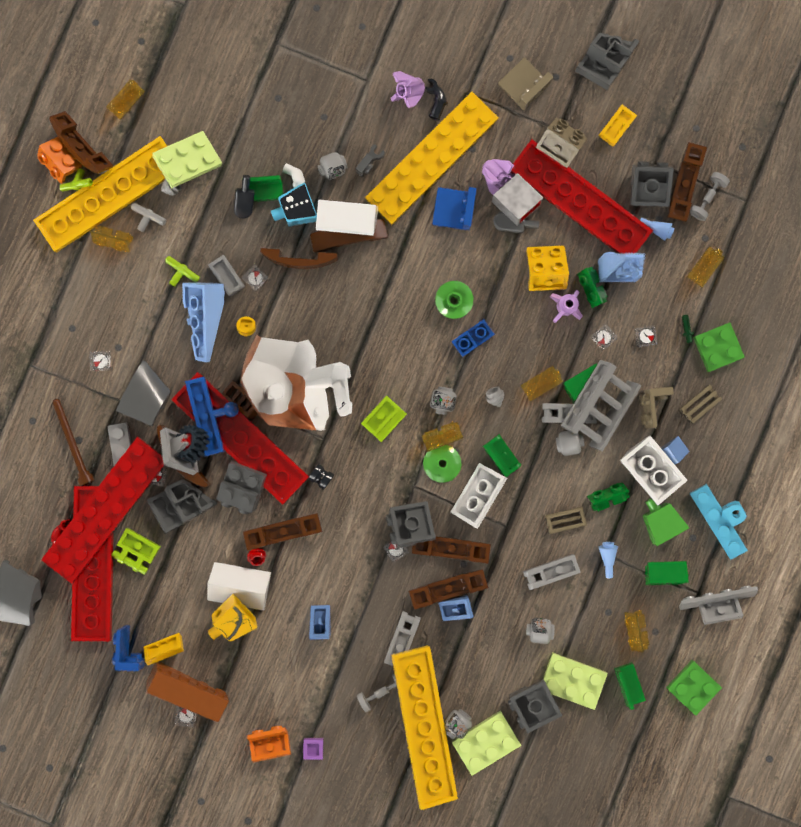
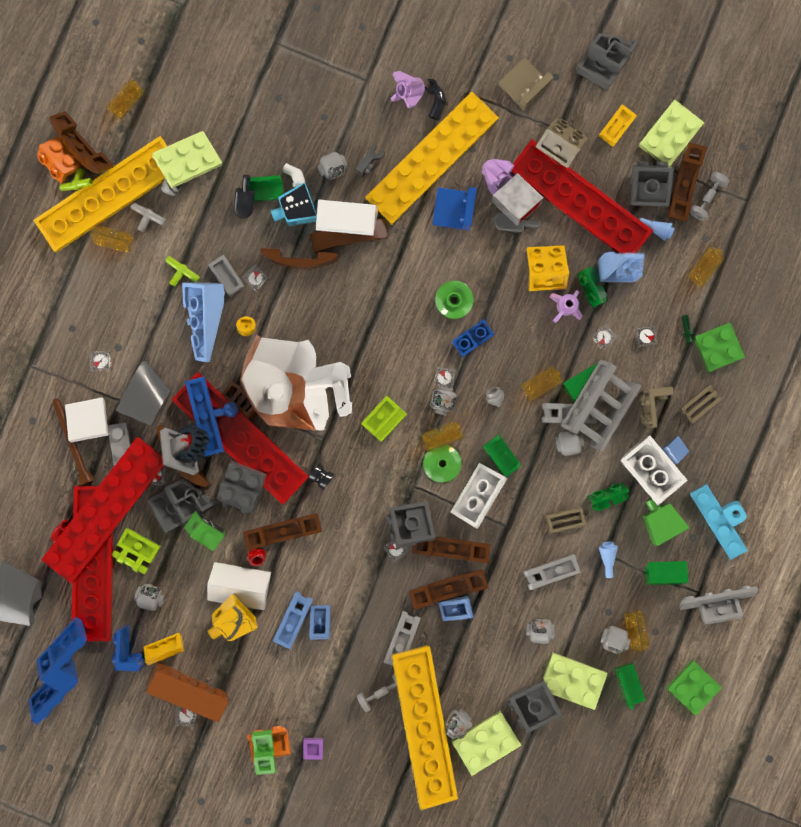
(57, 670): none -> blue bracket
(86, 420): none -> white tile
(149, 597): none -> light grey head
(206, 531): none -> bright green torso
(264, 752): none -> bright green slope
(292, 621): none -> medium blue plate
(444, 377): none -> clear tile
(615, 640): none -> light grey head
(671, 133): none -> yellowish green plate

